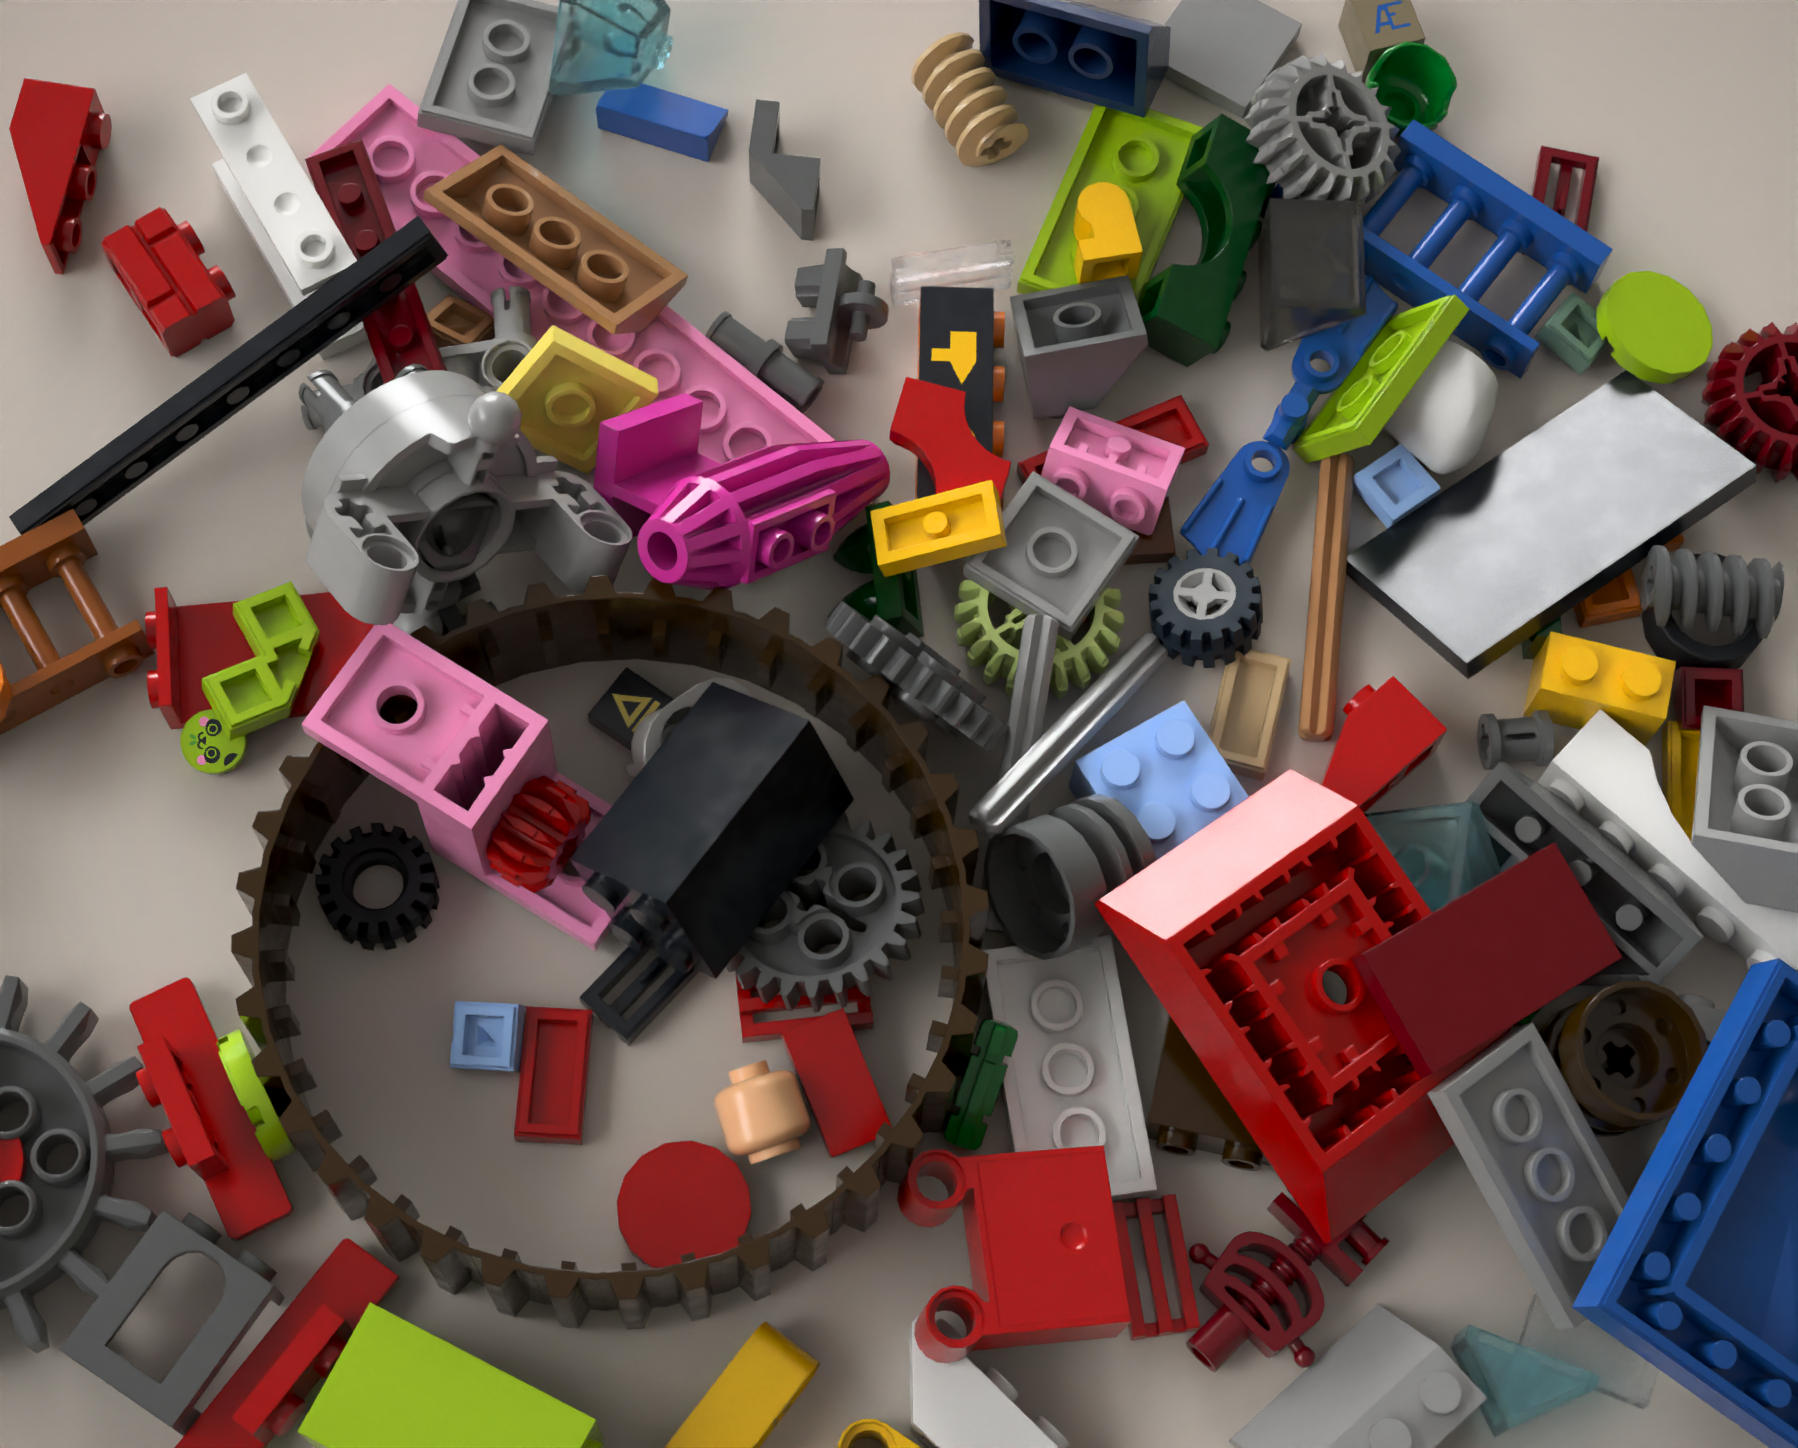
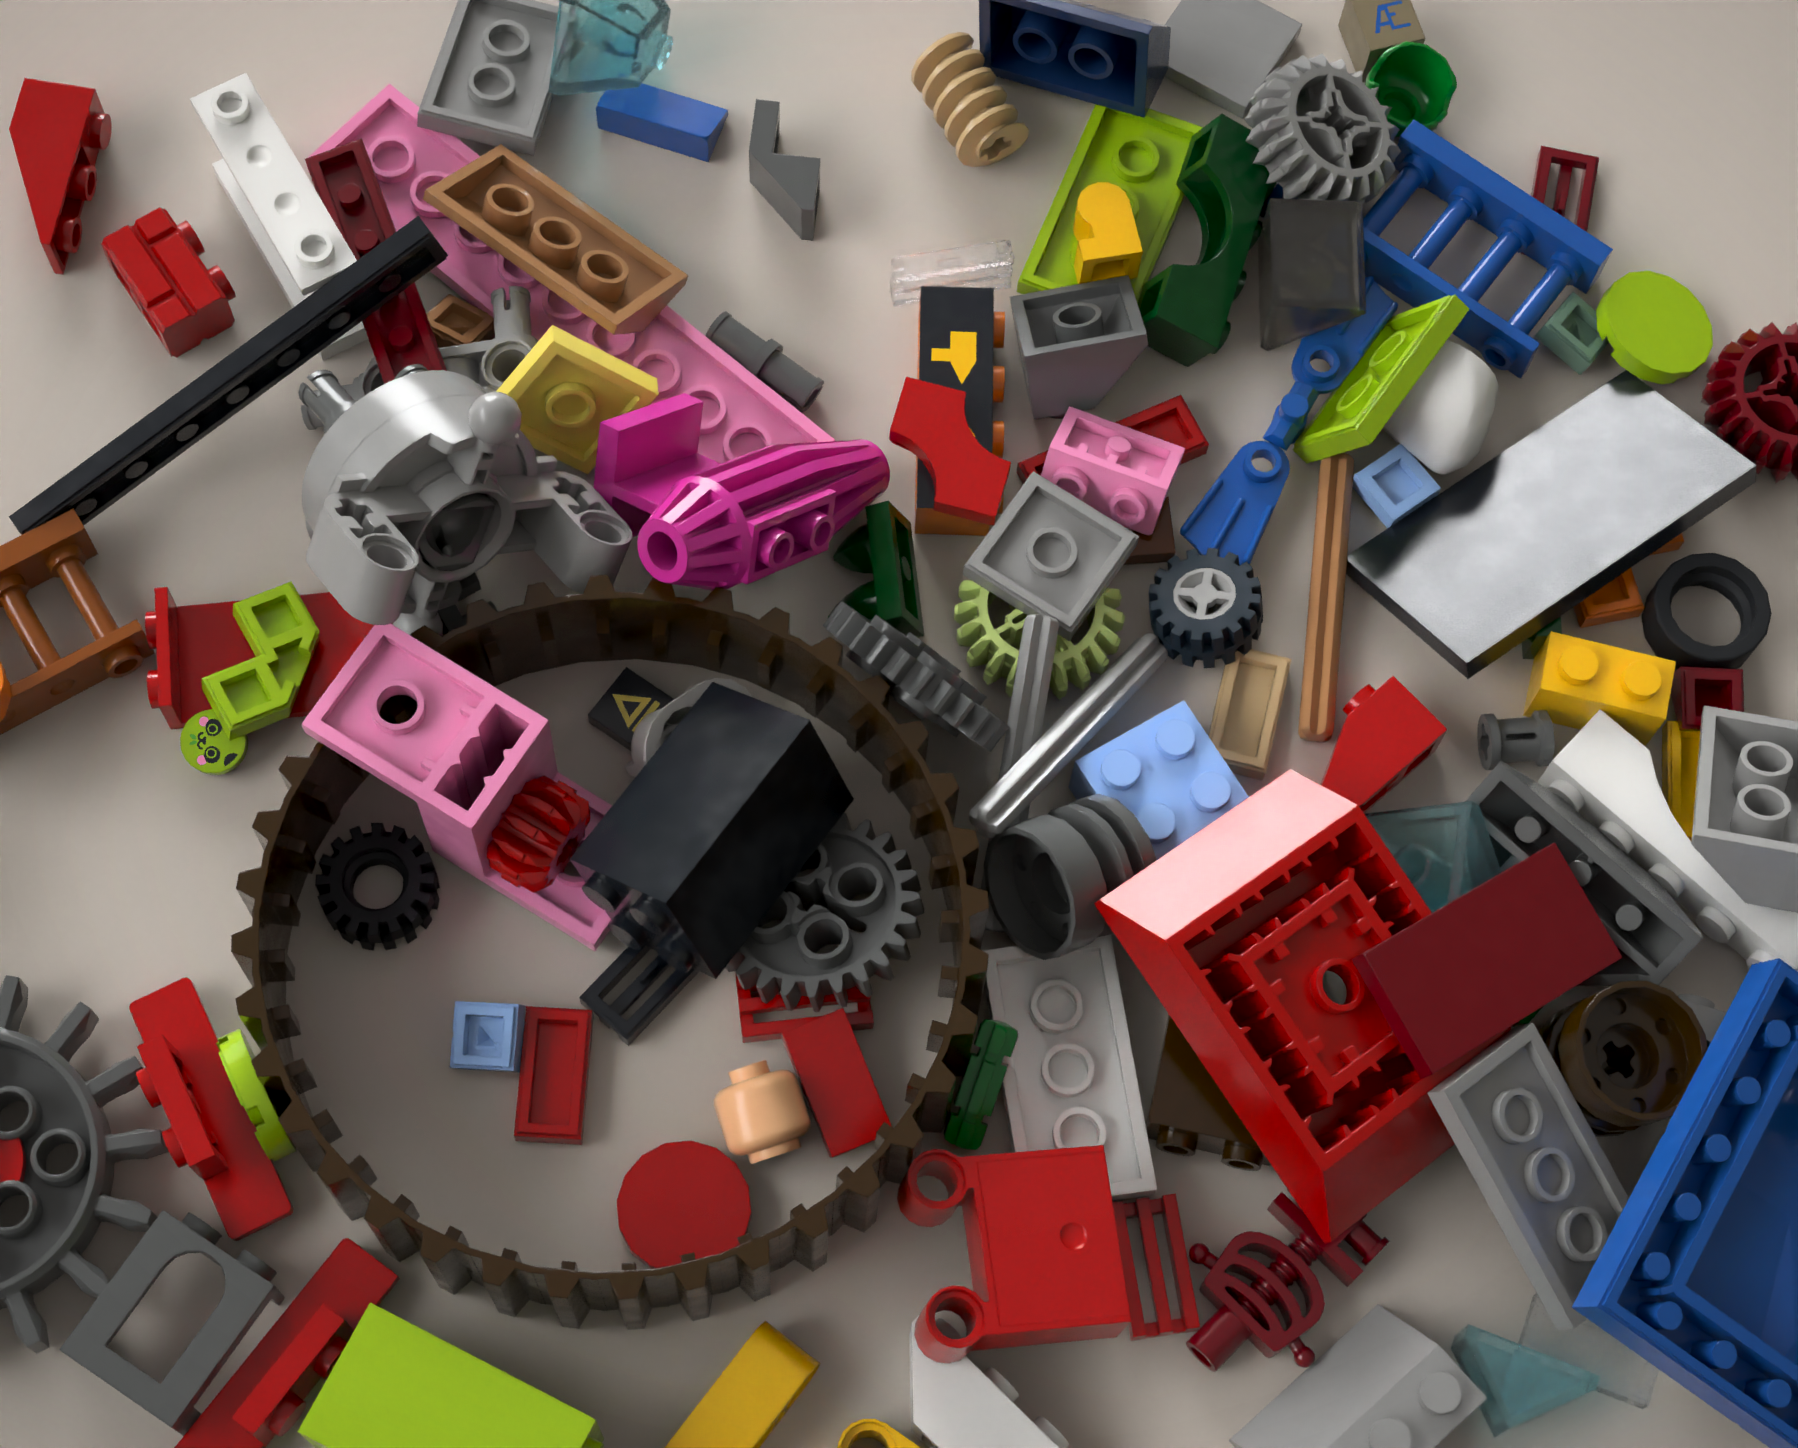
(842, 313): dark grey hips -> none
(938, 528): yellow plate -> none
(1712, 589): dark grey piece -> none

